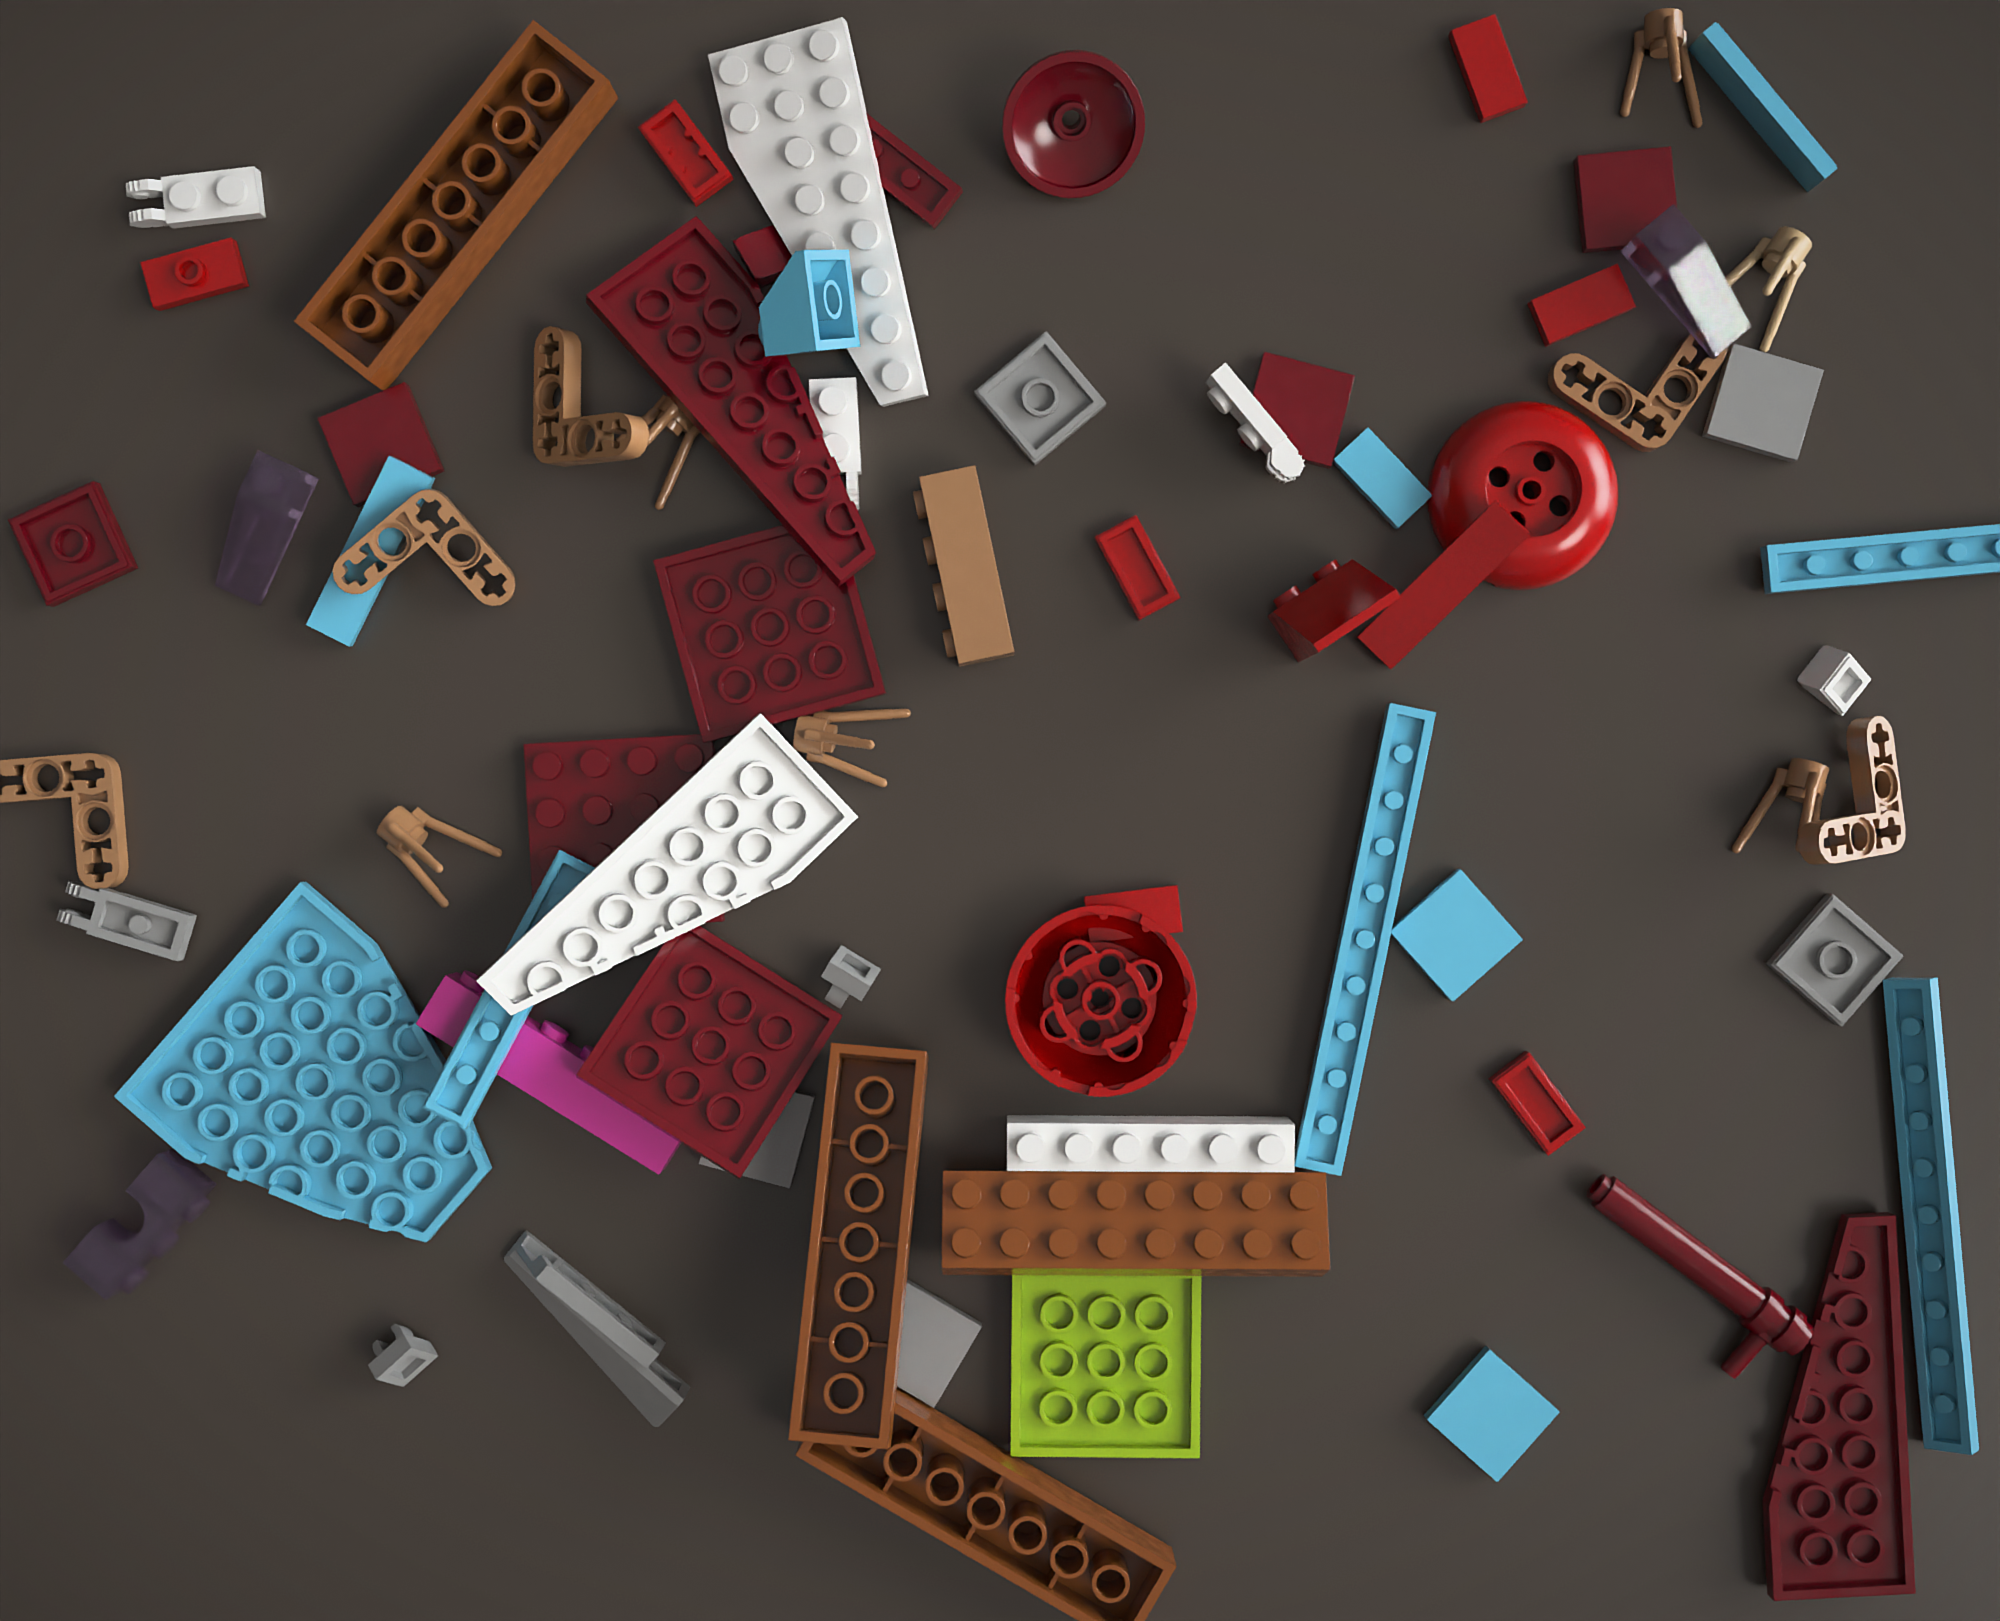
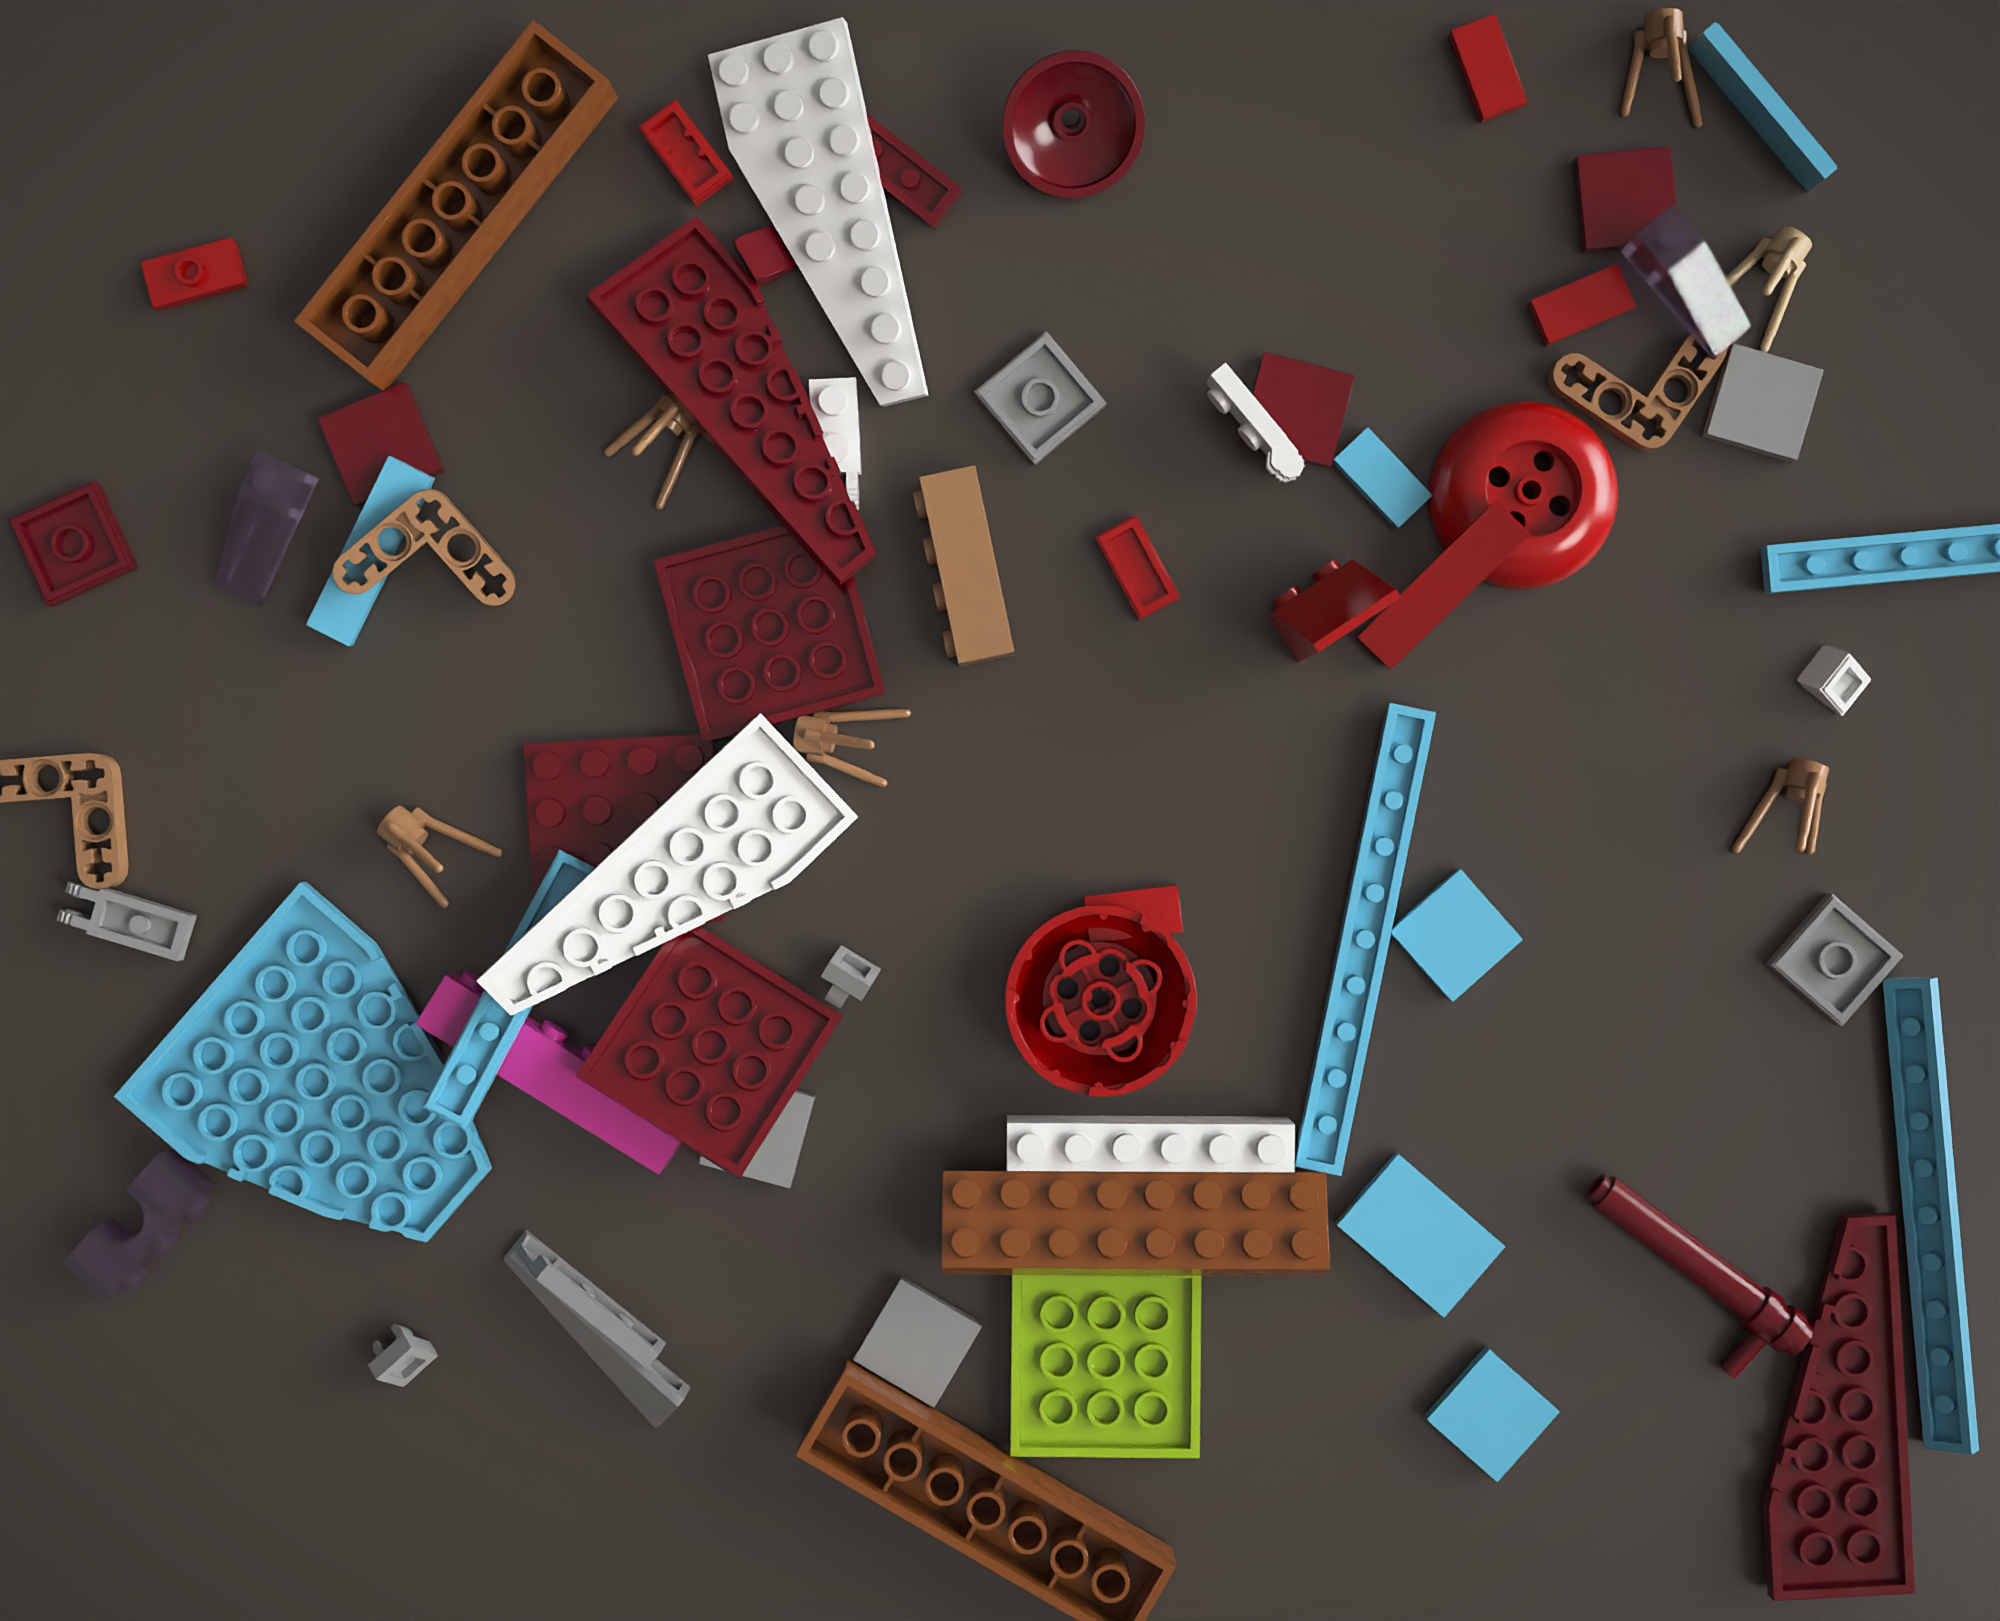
(200, 198): white hinge -> none
(572, 428): medium nougat beam -> none
(810, 305): medium azure slope -> none
(859, 1247): dark orange brick -> none
(1419, 1234): none -> medium azure tile
(1537, 1103): red tile -> none
(1870, 756): medium nougat beam -> none

